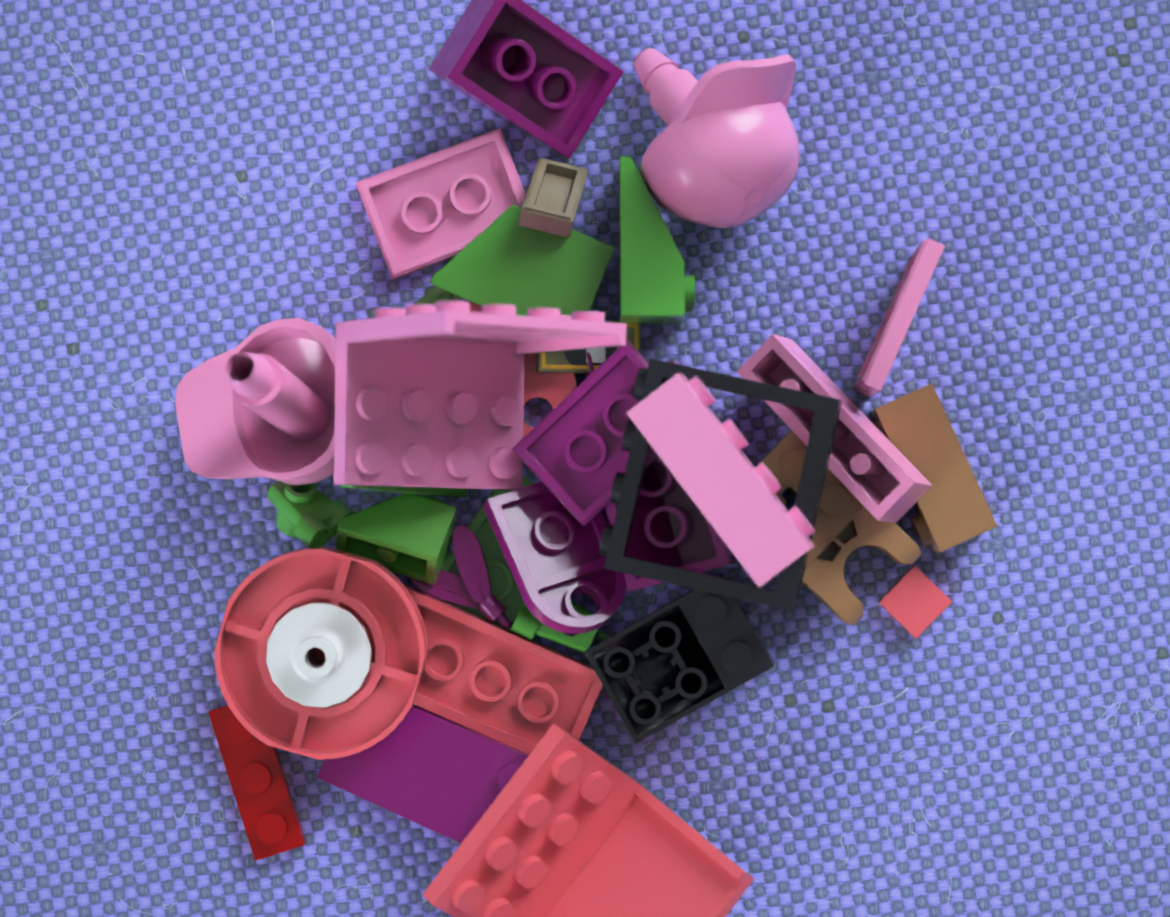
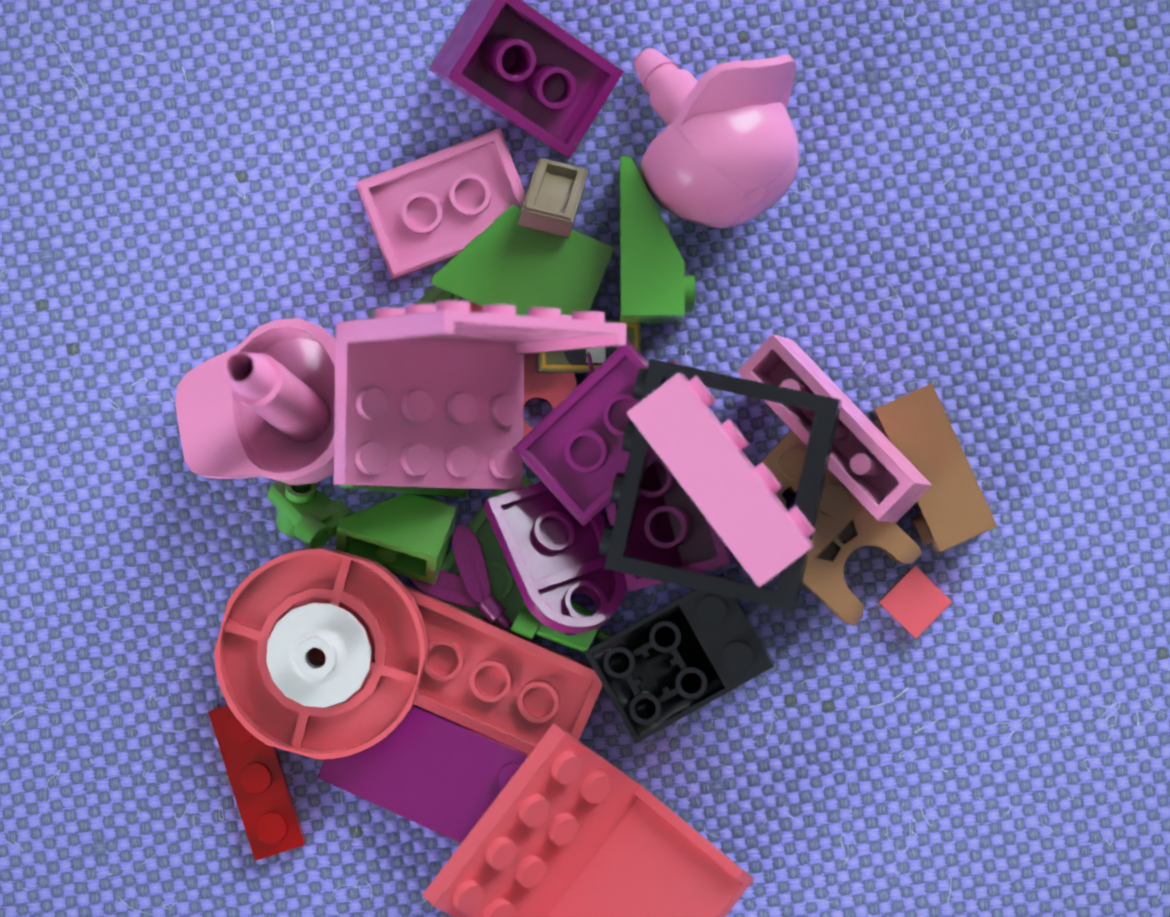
(898, 318): bright pink tile -> none

